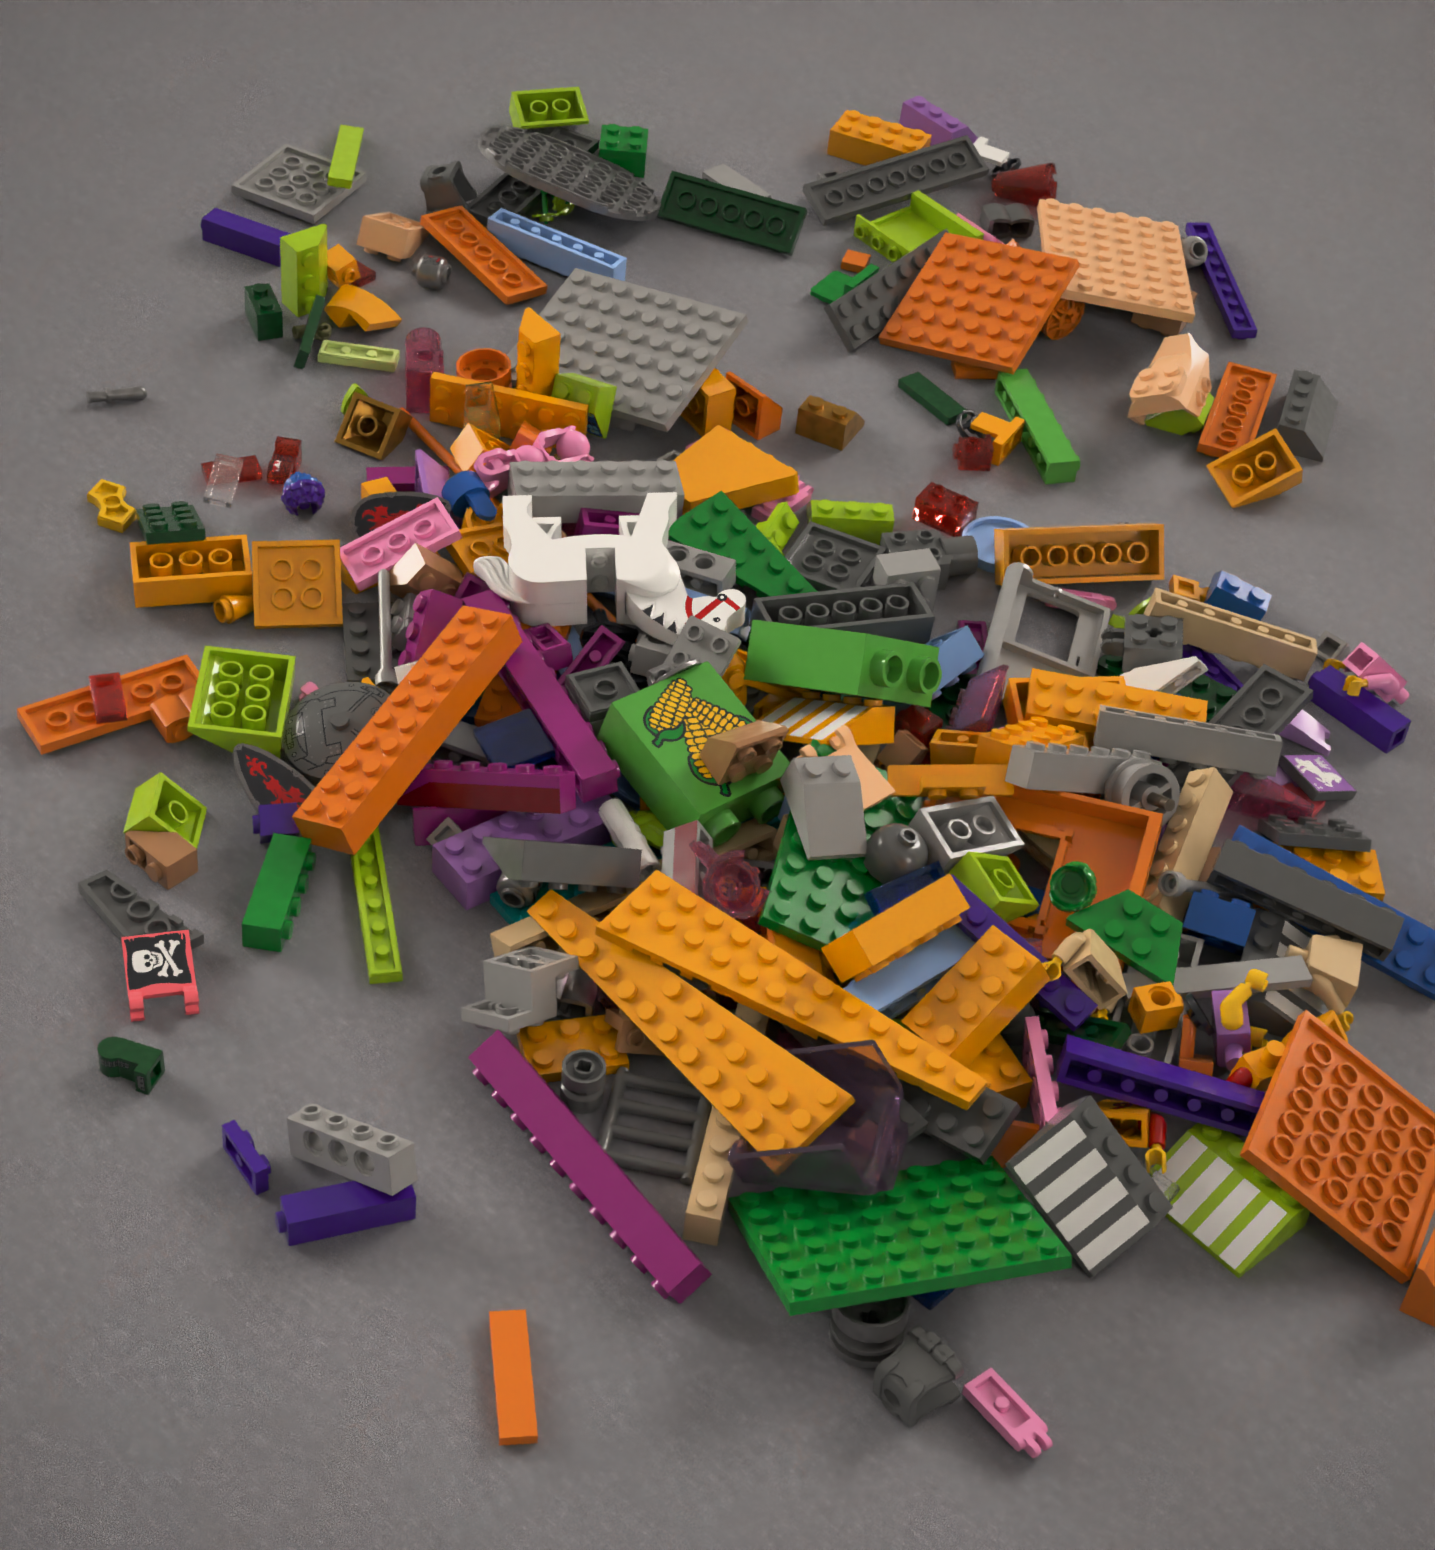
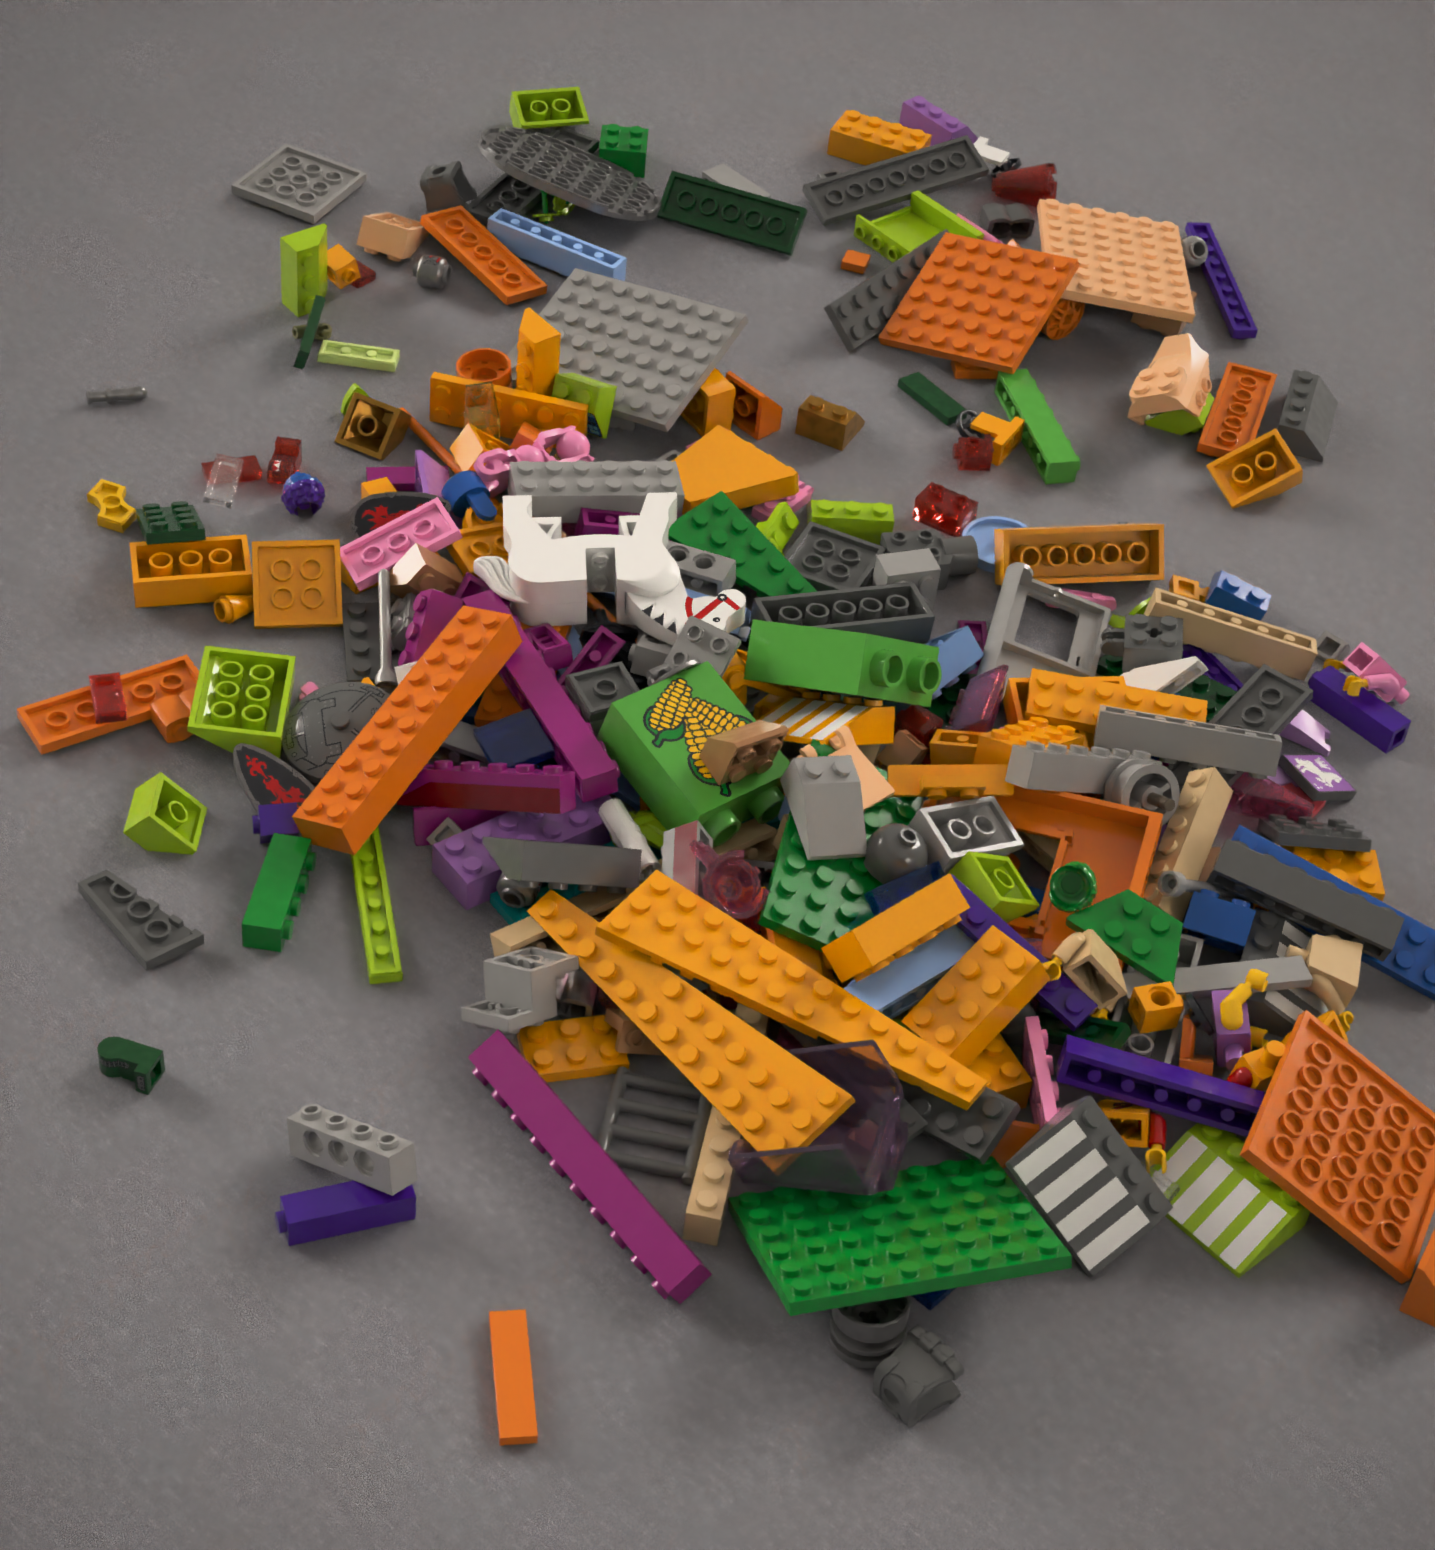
(157, 968): flag -> none
(162, 855): medium nougat slope -> none
(242, 235): dark purple brick -> none
(242, 1152): dark purple plate -> none
(263, 311): dark green brick -> none
(345, 157): lime tile -> none
(356, 305): light orange slope -> none
(422, 358): clear pink brick -> none
(583, 1081): dark grey wheel -> none
(838, 284): green bracket -> none
(1008, 1413): bright pink hinge -> none

